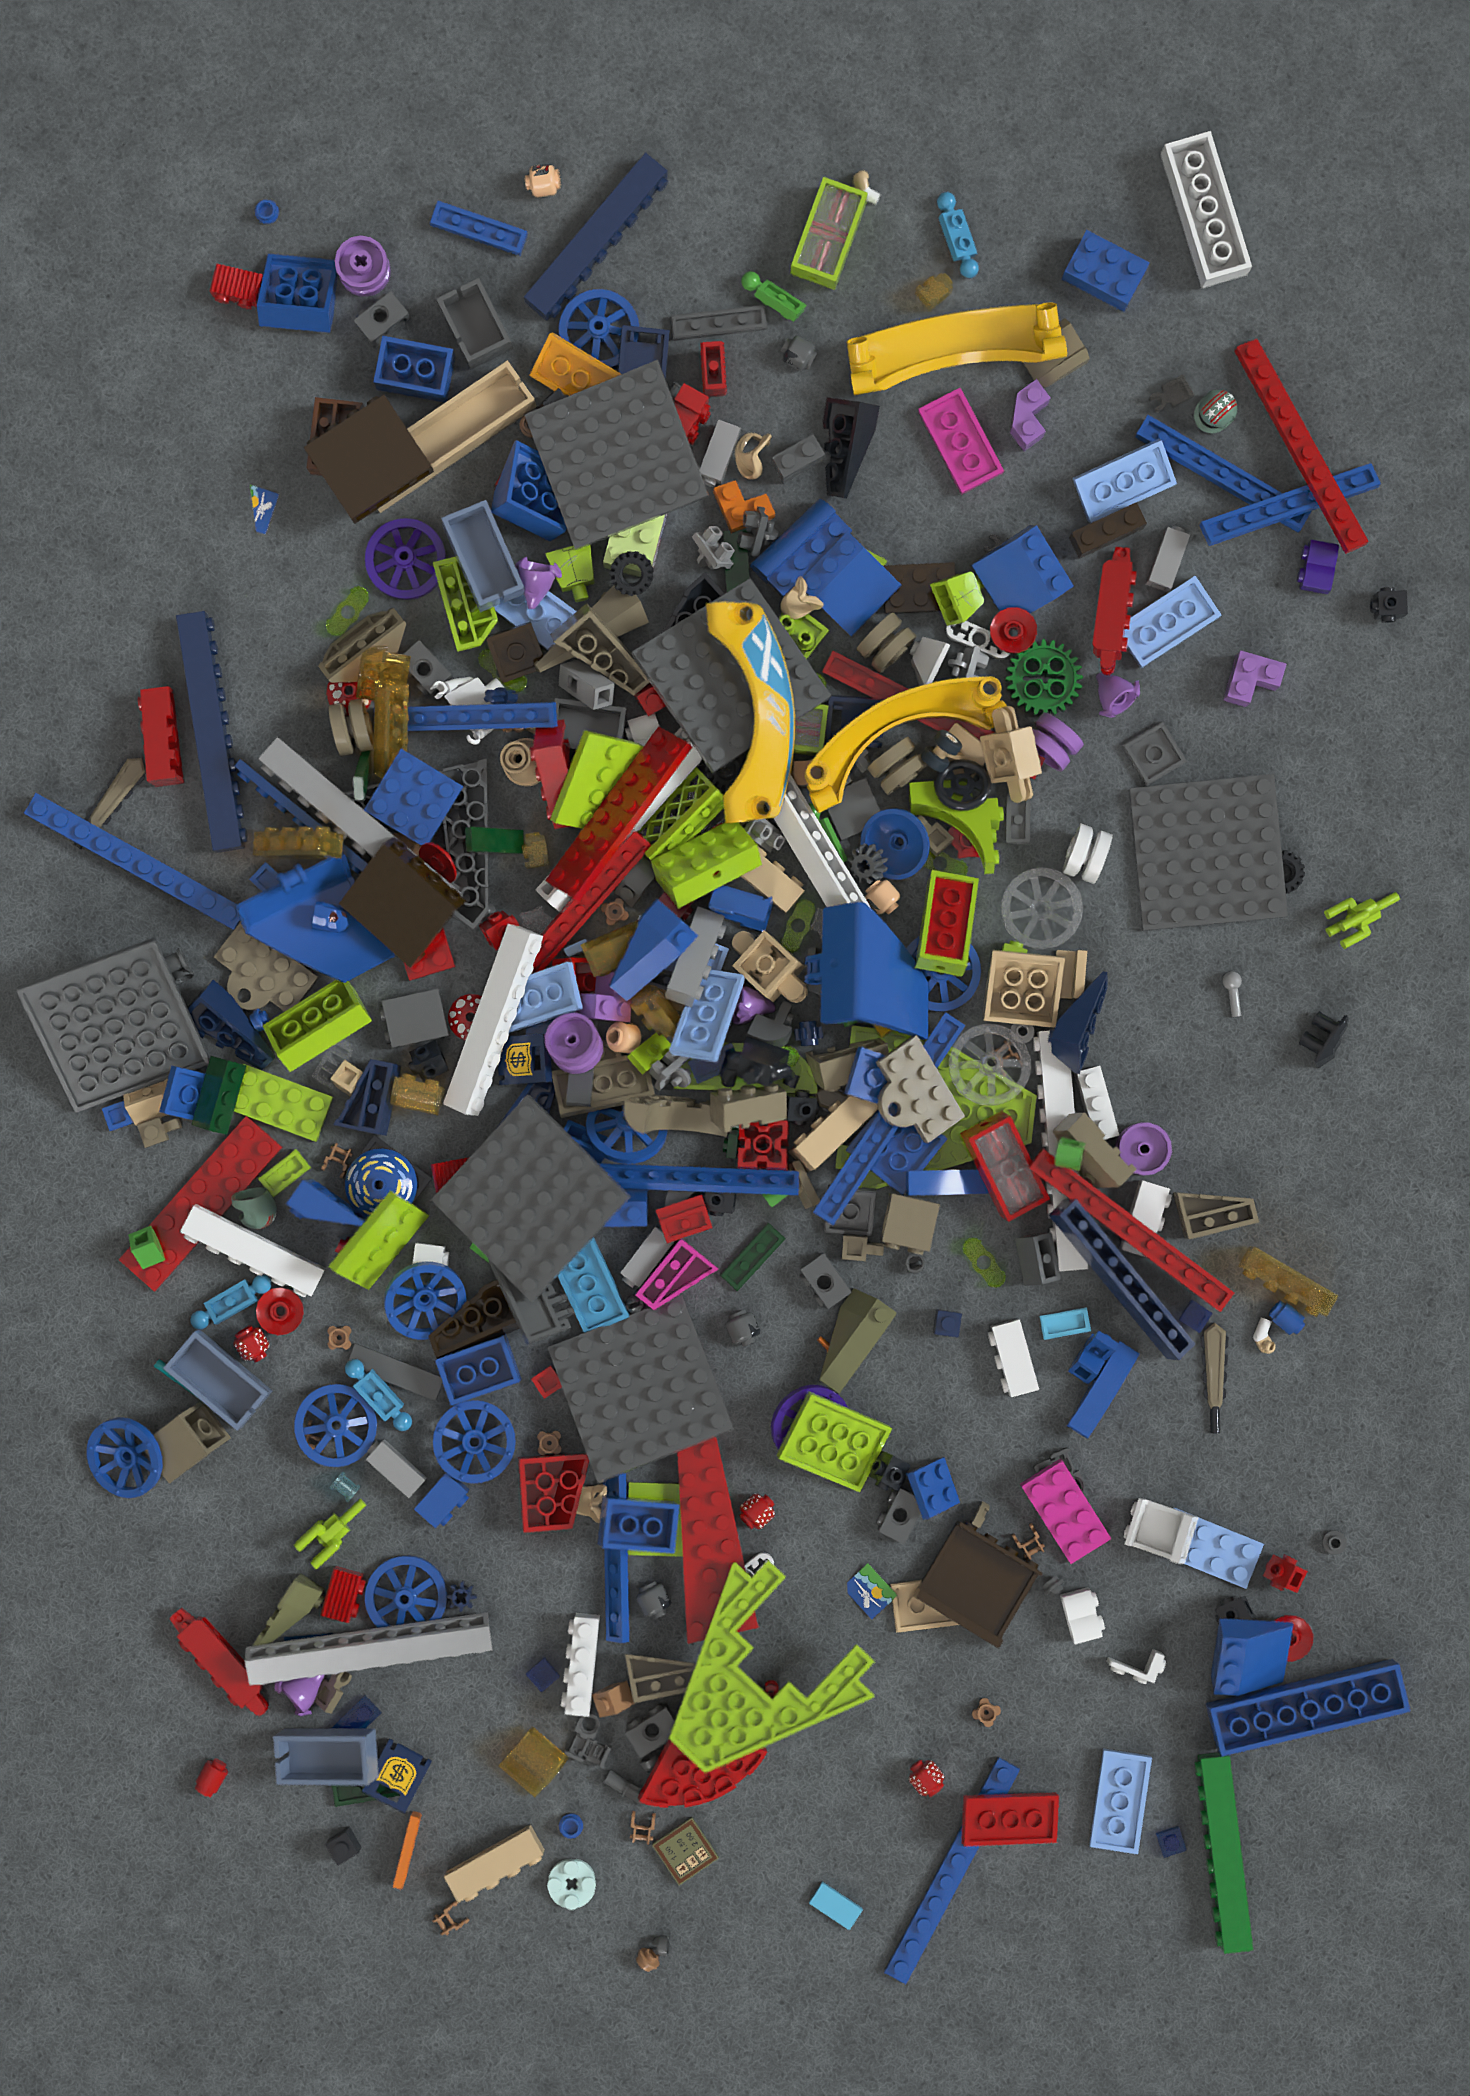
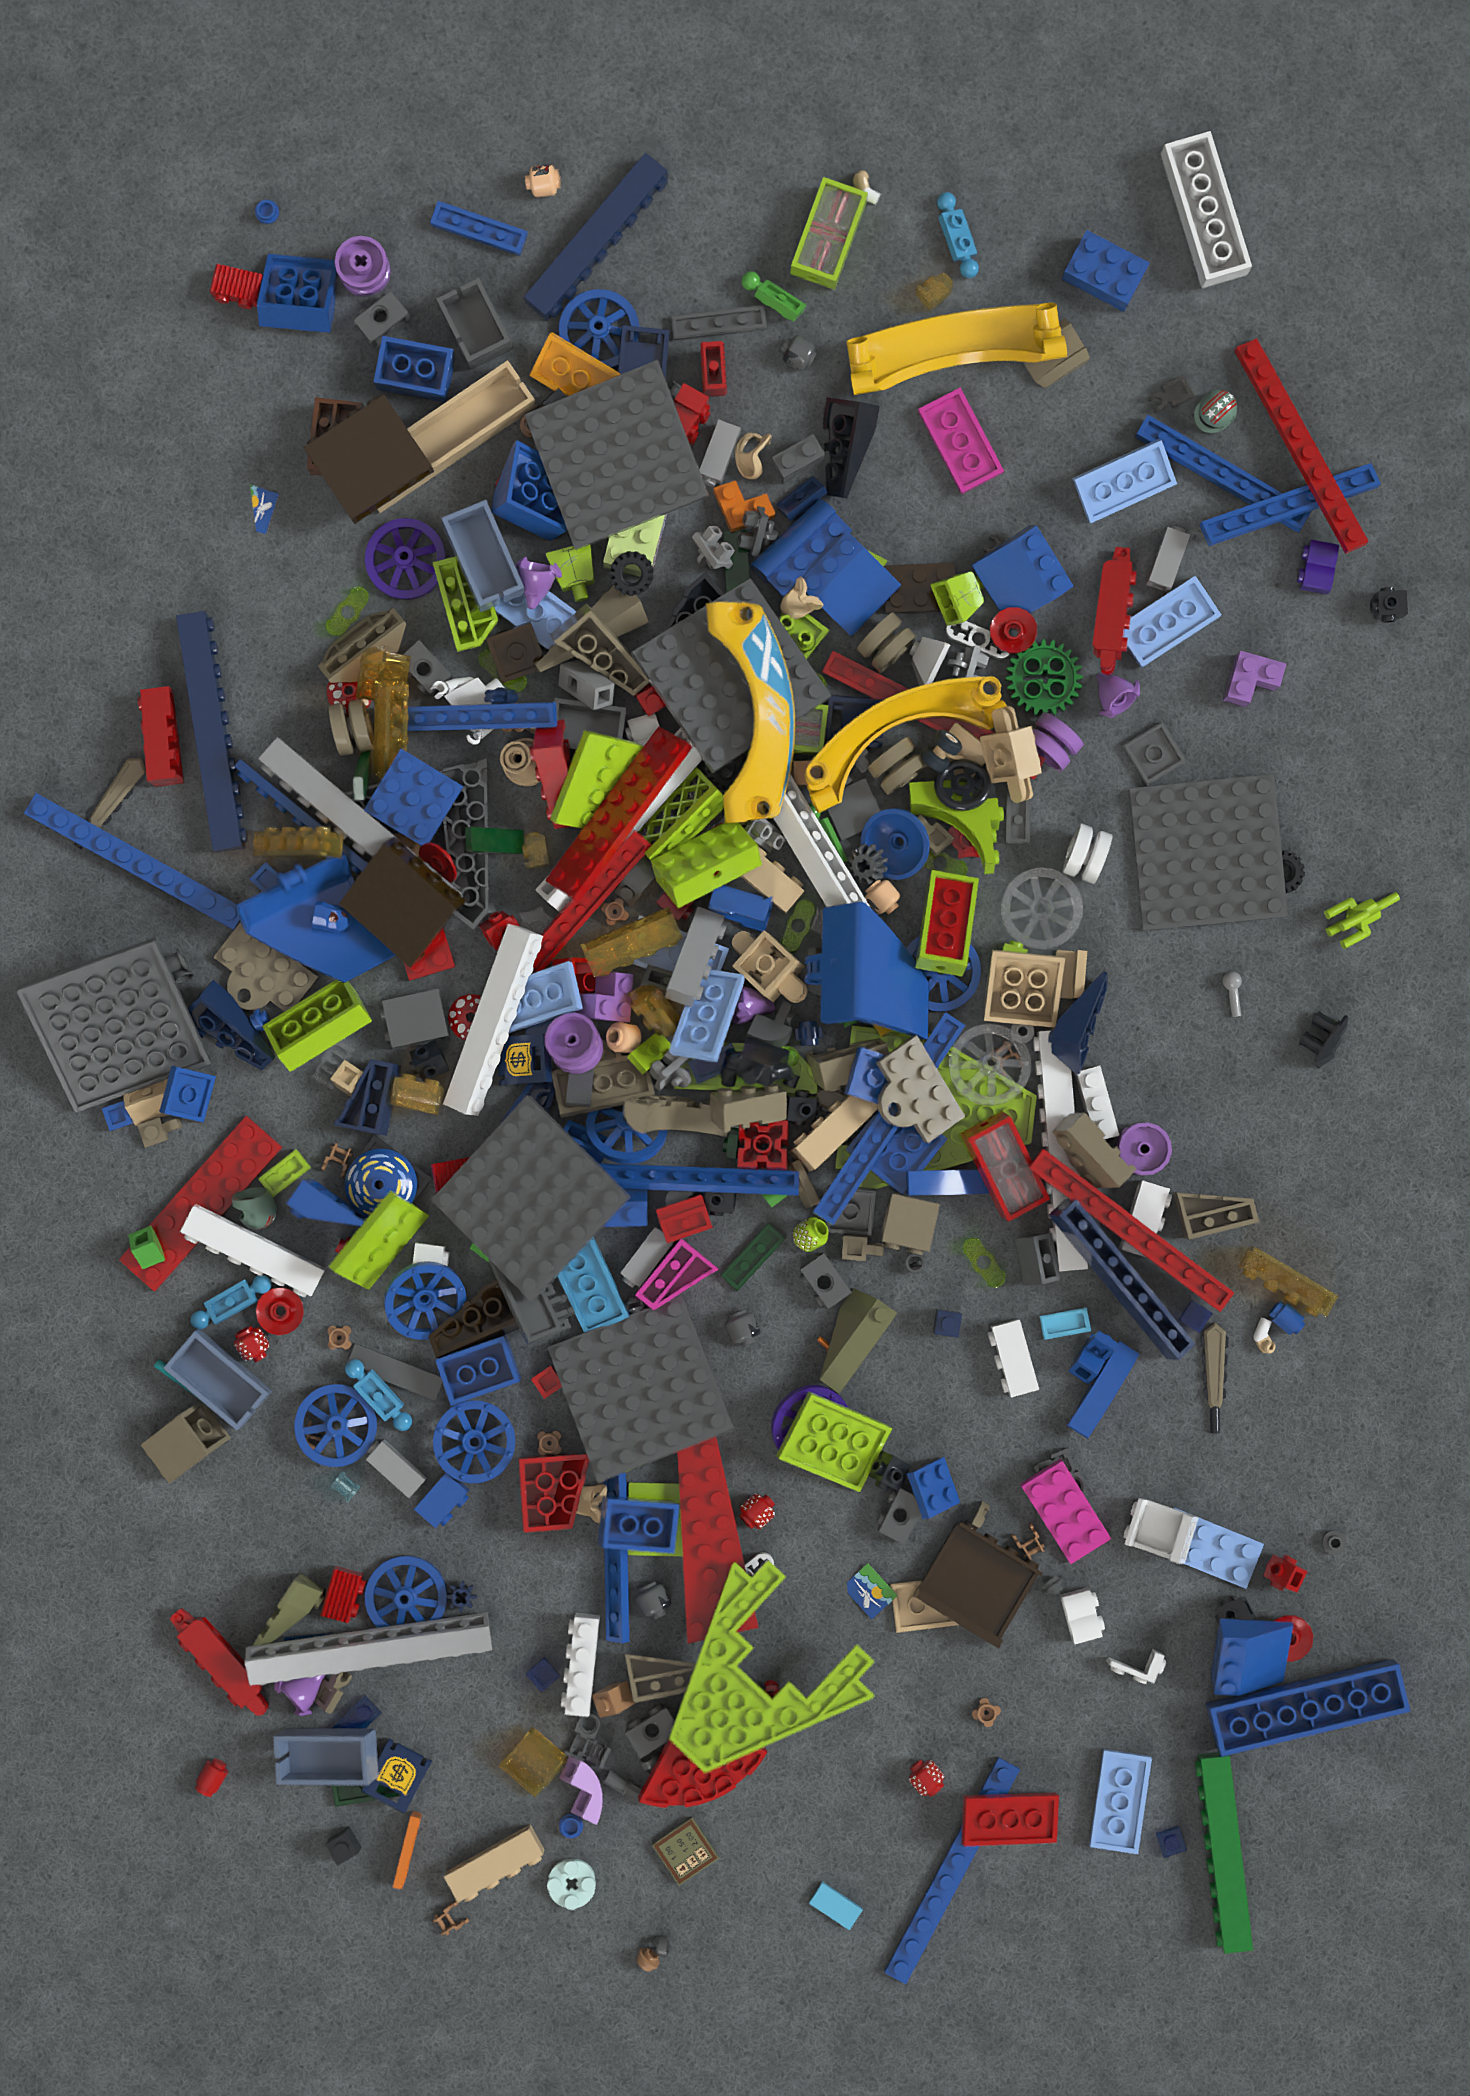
(126, 1456): blue wheel -> none
(218, 1095): dark green brick -> none
(282, 1103): lime plate -> none
(329, 1533): lime plant -> none
(574, 949): medium blue tile -> none
(589, 1801): none -> lavender brick
(635, 1826): medium nougat piece -> none
(655, 945): blue wedge -> none
(801, 498): none -> dark blue plate
(810, 1234): none -> lime head
(1024, 425): medium lavender brick -> none
(1069, 1153): bright green brick -> none
(1107, 530): dark brown brick -> none

